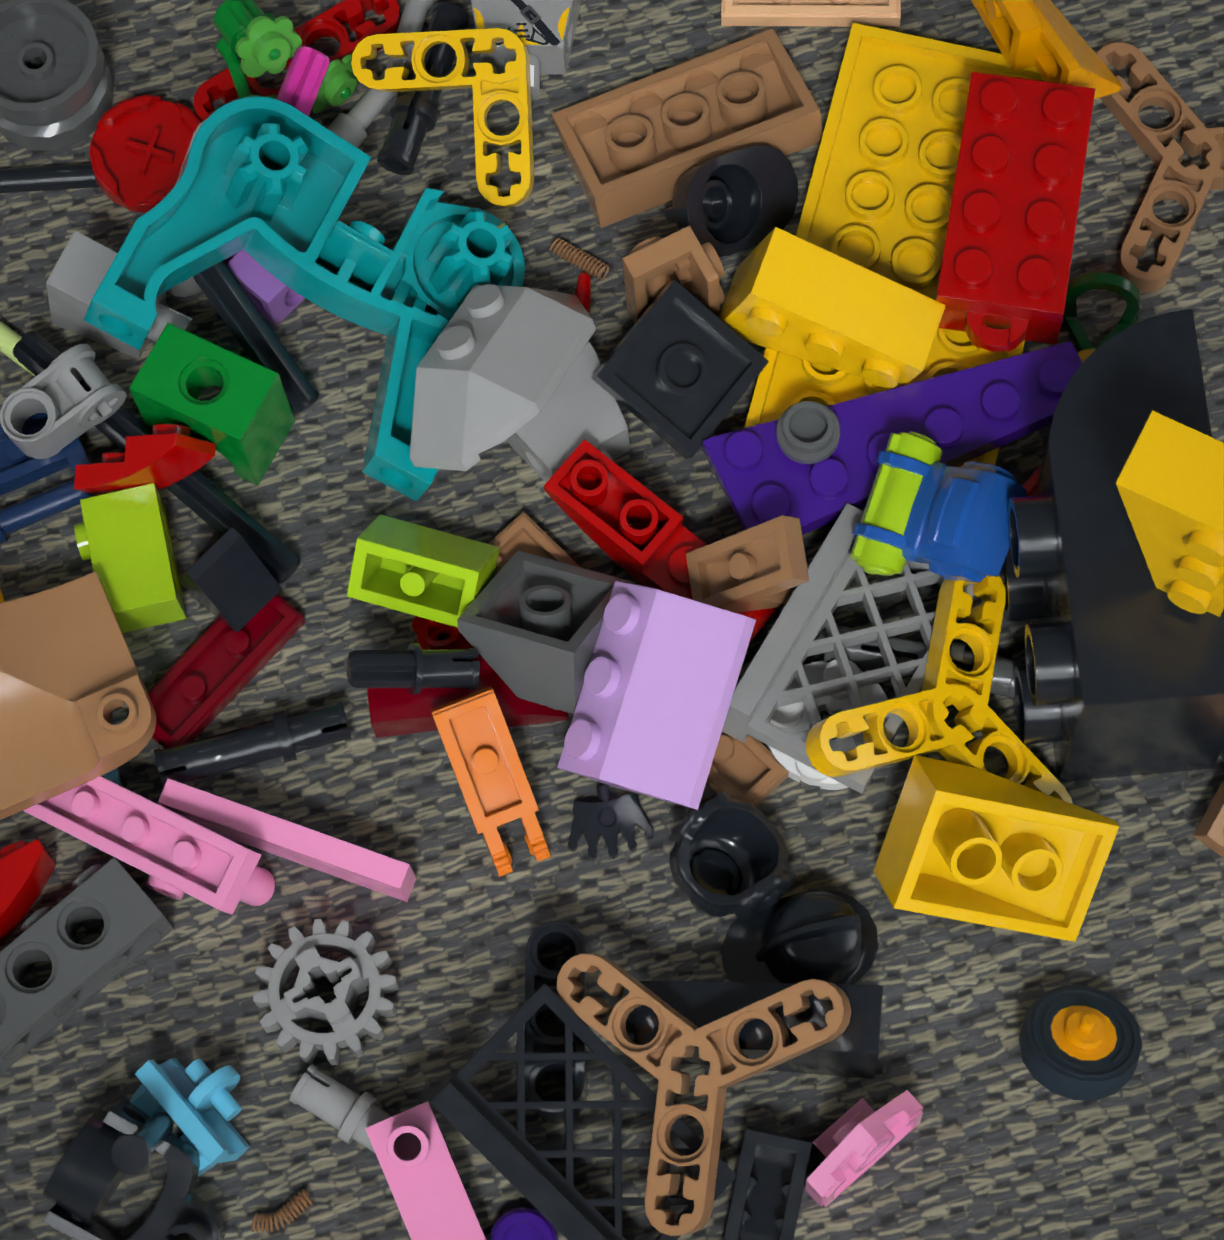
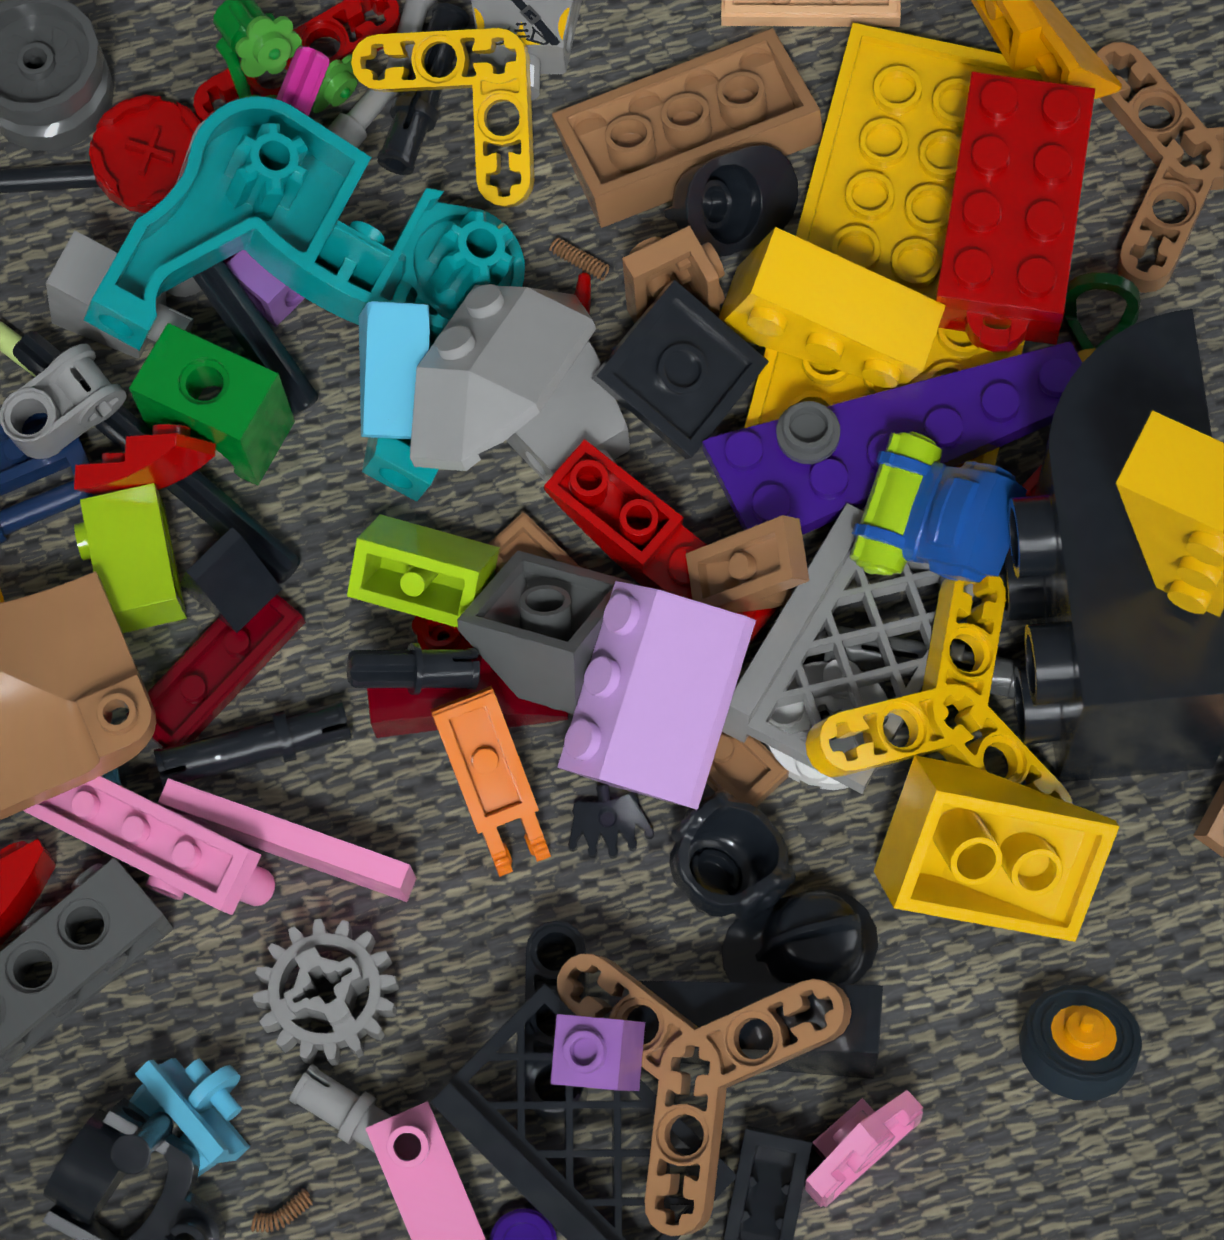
(390, 349): none -> medium azure slope
(597, 1053): none -> medium lavender brick

